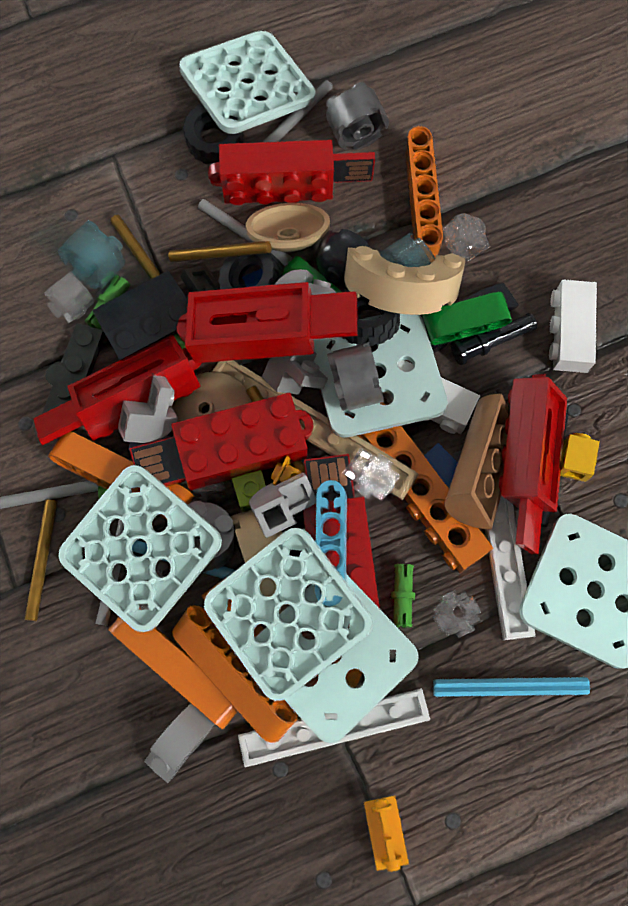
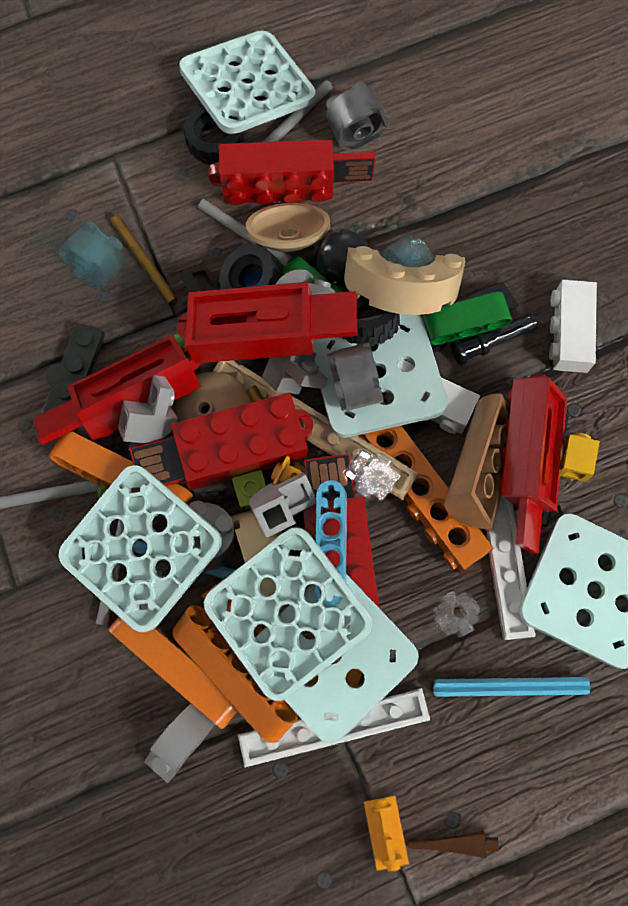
(41, 560): pearl gold bar -> none
(68, 298): clear brick -> none
(115, 289): bright green pin -> none
(142, 315): black slope -> none
(220, 251): pearl gold bar -> none
(403, 595): bright green pin -> none
(425, 181): orange beam -> none
(442, 463): blue sticker -> none
(466, 236): clear brick -> none
(469, 844): none -> reddish brown piece

